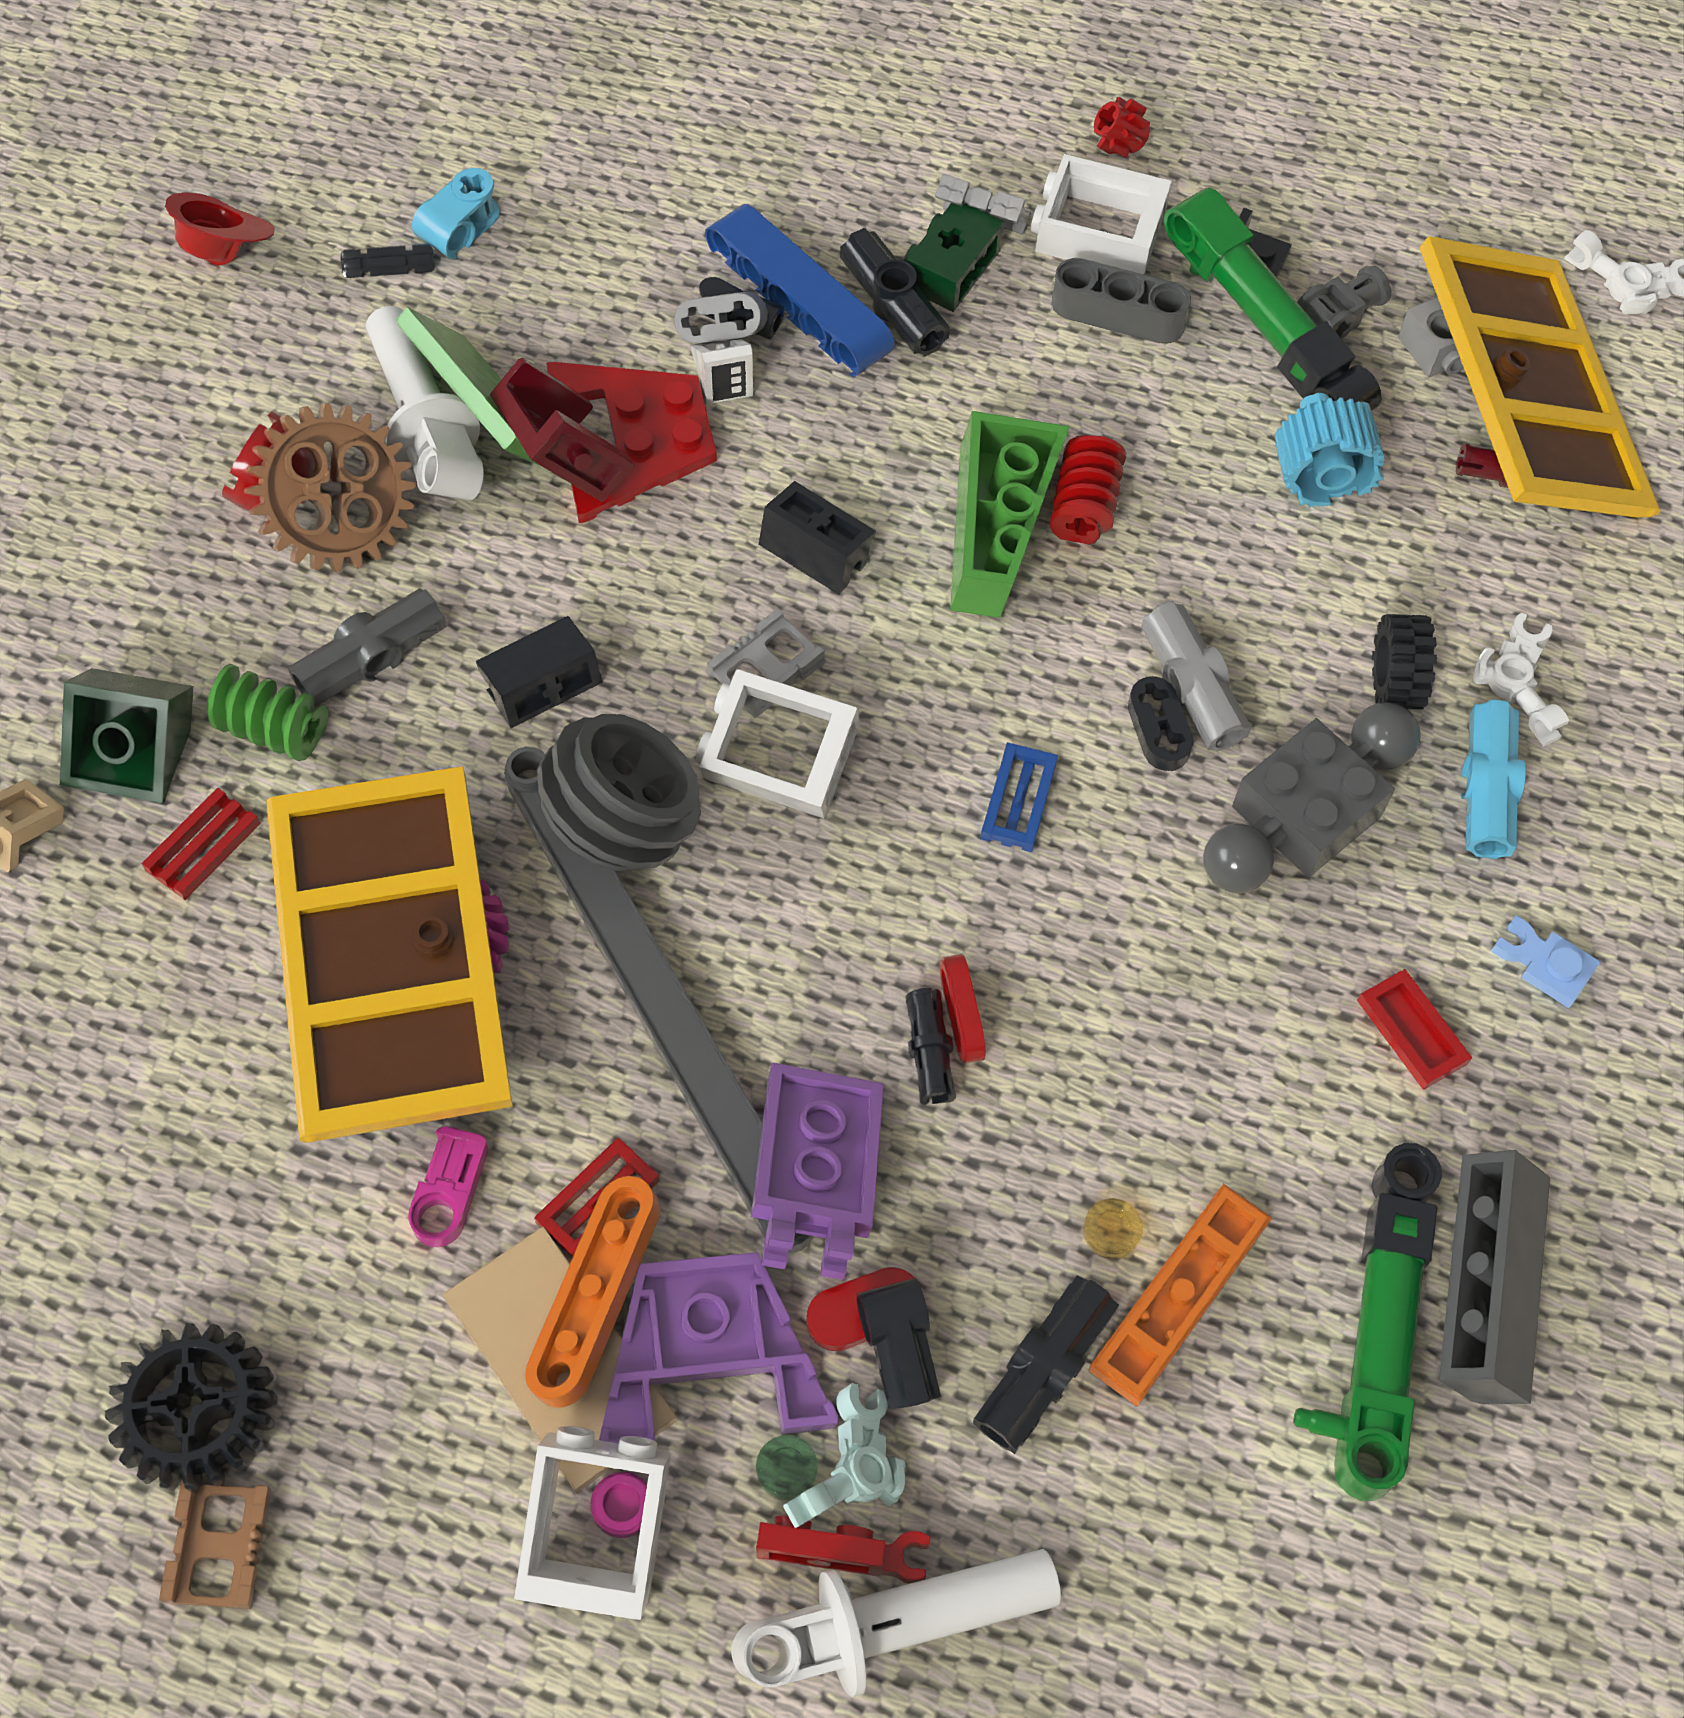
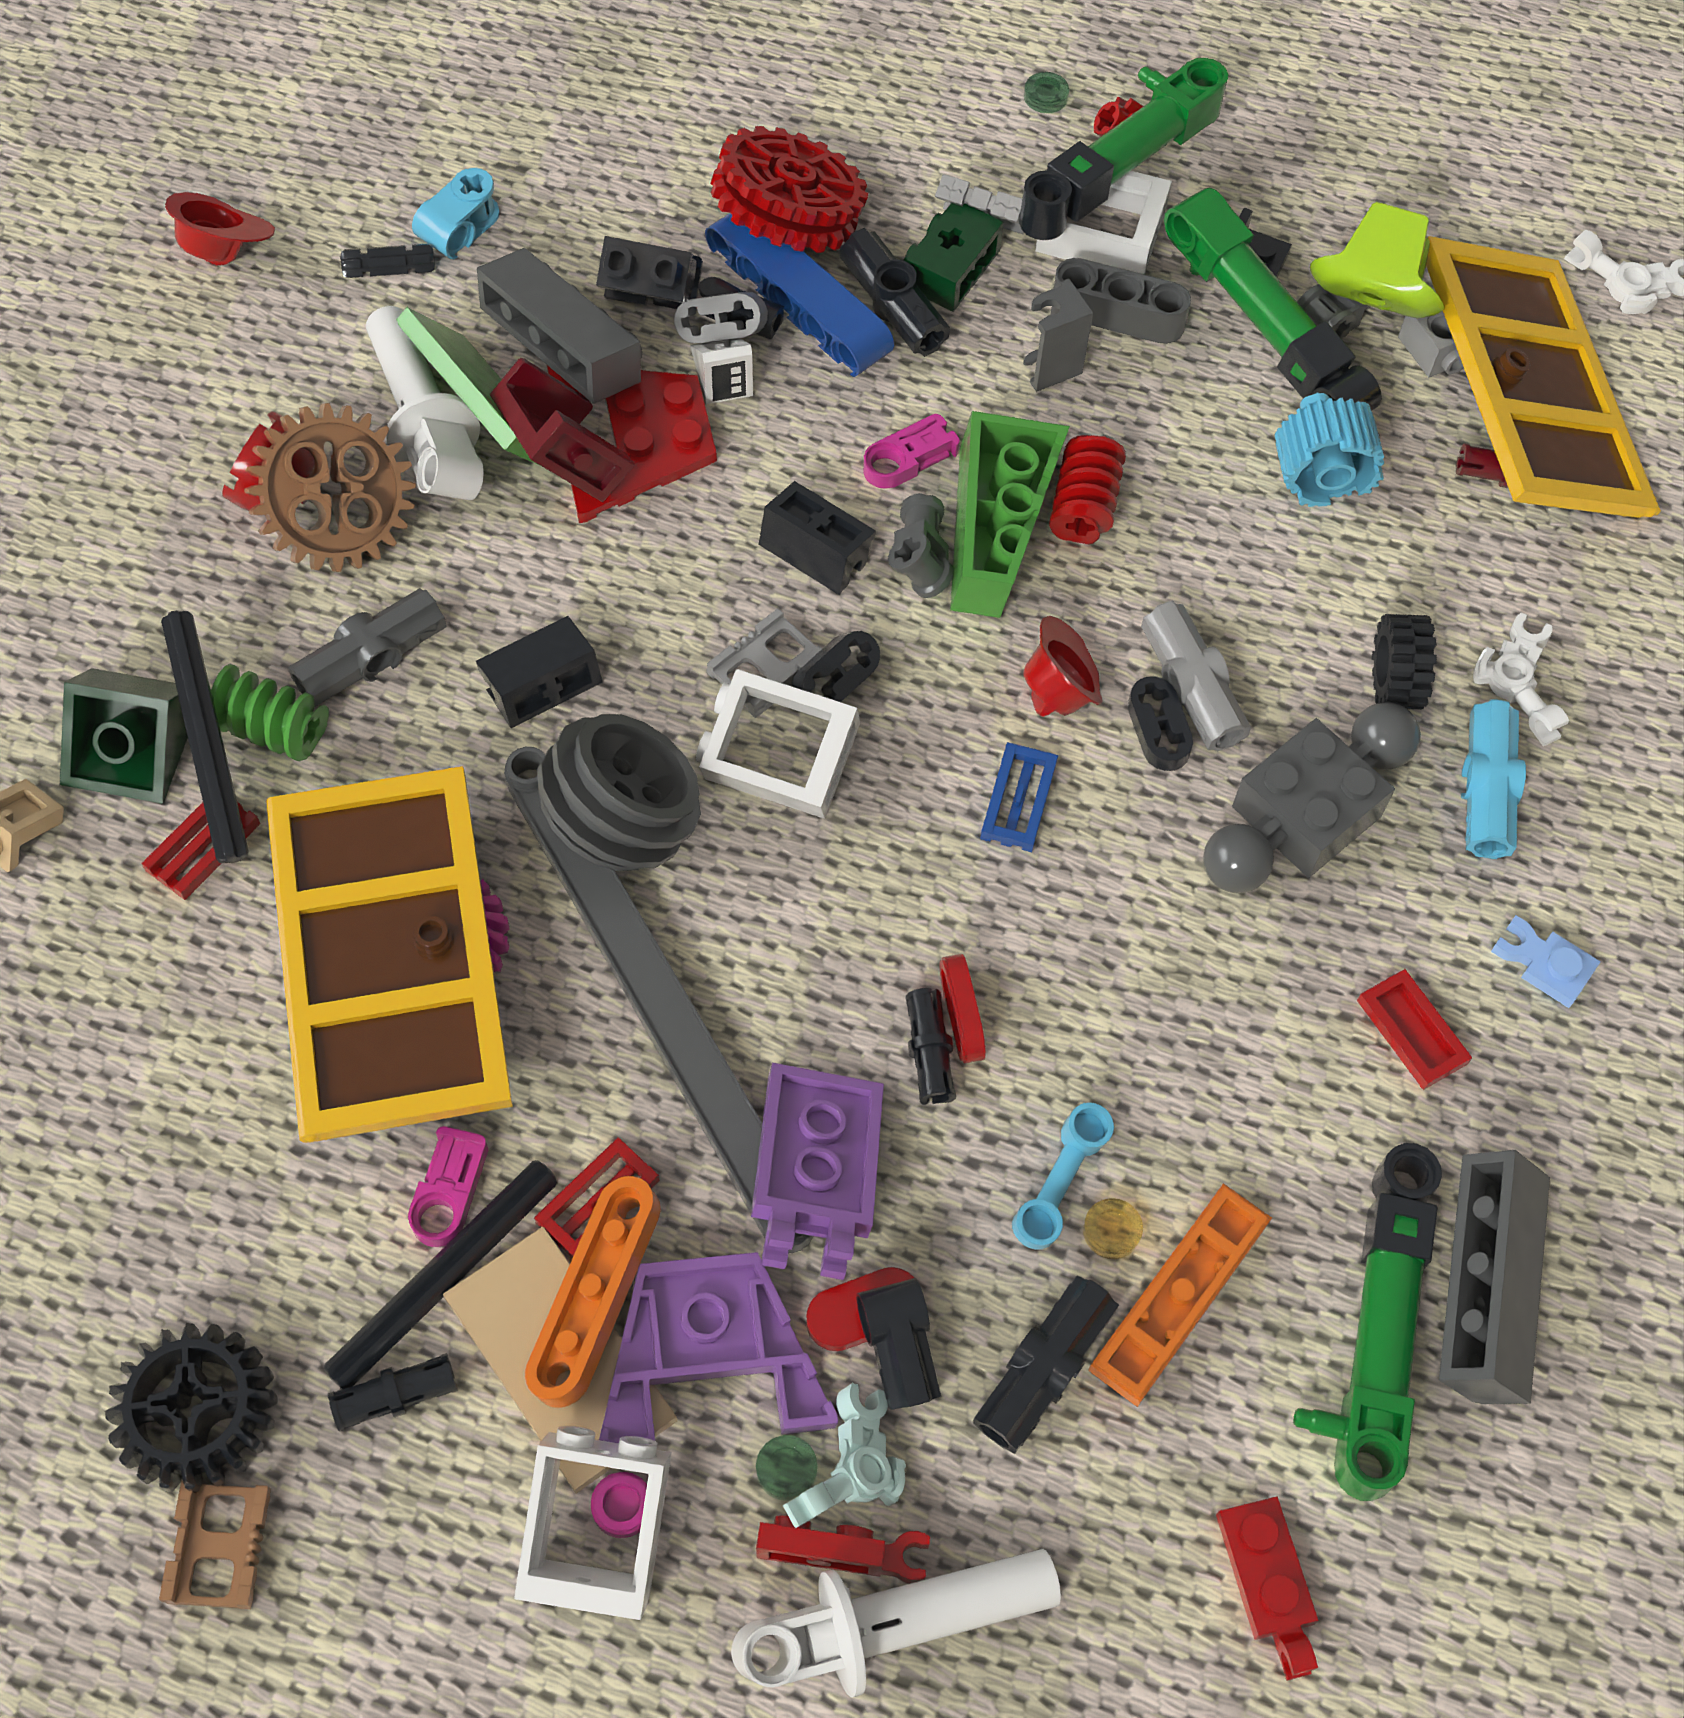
(204, 737): none -> black axle
(392, 1392): none -> black pin
(440, 1275): none -> black axle
(559, 325): none -> dark grey brick
(641, 270): none -> black hips
(788, 189): none -> red piece
(829, 661): none -> black beam
(912, 450): none -> dark pink piece
(919, 547): none -> dark grey connector
(1046, 92): none -> clear green tile
(1061, 671): none -> red piece
(1062, 336): none -> dark grey hinge
(1083, 174): none -> piece
(1083, 1135): none -> medium azure bar
(1271, 1581): none -> red plate
(1383, 264): none -> lime piece

